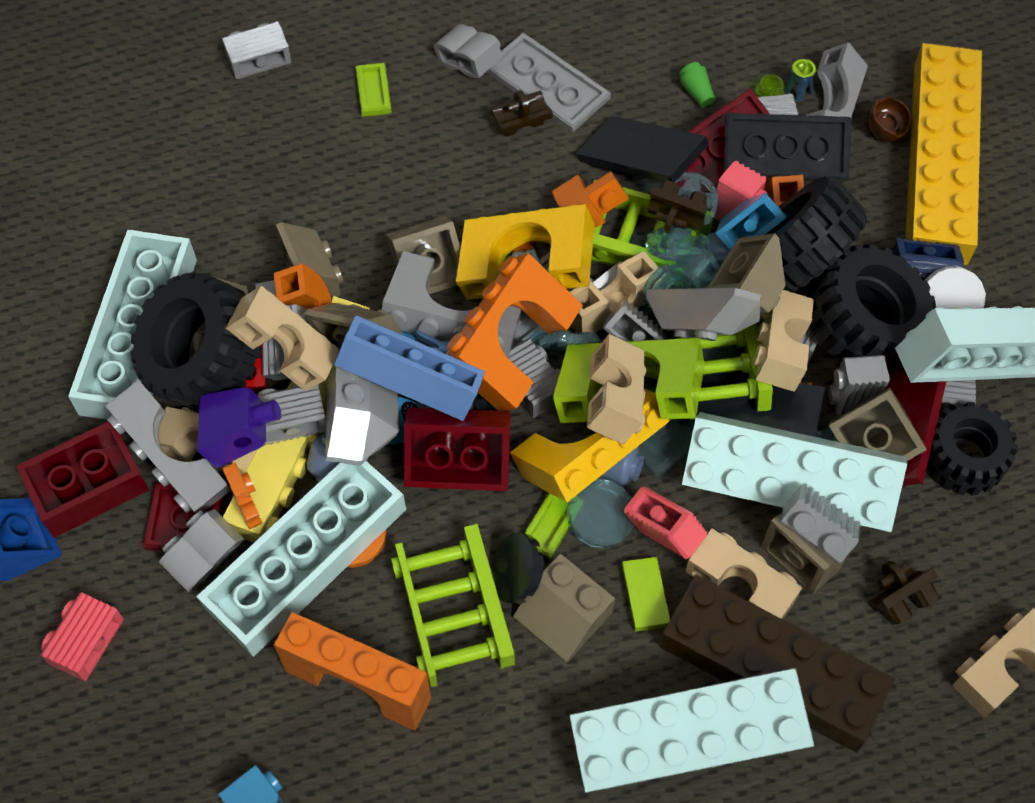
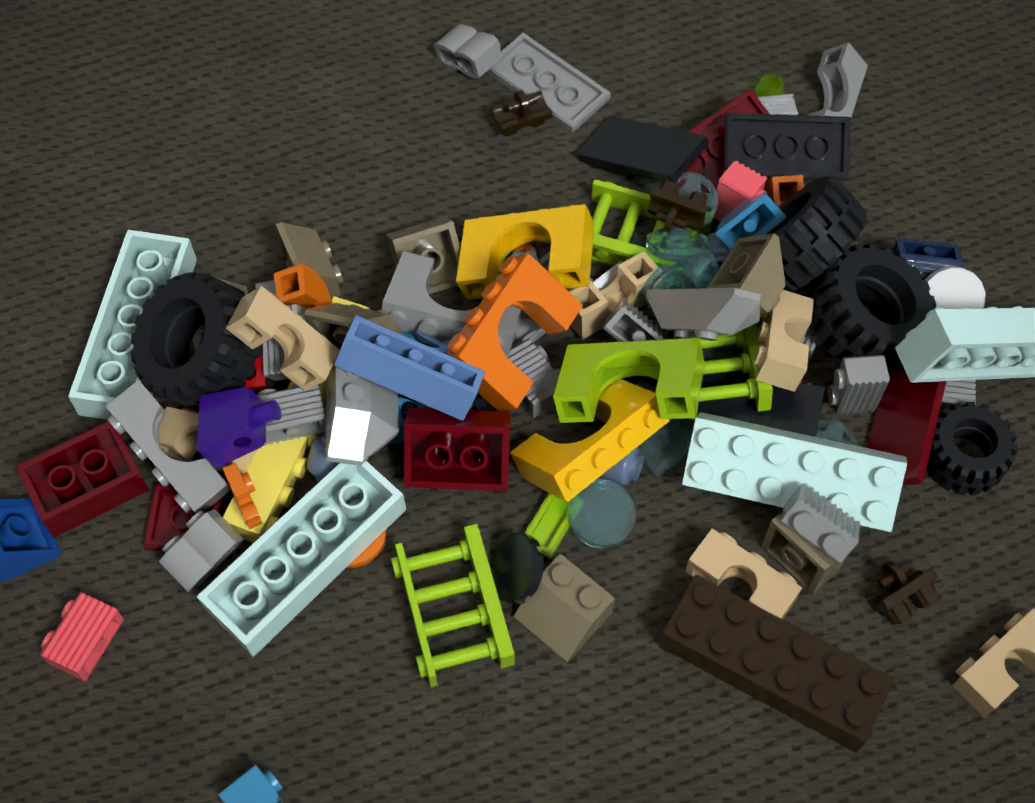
(256, 50): brick -> none
(313, 649): orange arch -> none
(373, 89): lime tile -> none
(560, 339): clear light blue wheel -> none
(599, 196): orange brick -> none
(618, 405): tan arch -> none
(645, 594): lime tile -> none
(665, 522): coral brick -> none
(691, 730): light aqua brick -> none
(696, 82): bright green cone -> none
(802, 73): piece -> none
(879, 426): dark tan slope -> none
(889, 119): reddish brown hair -> none
(945, 148): yellow brick -> none

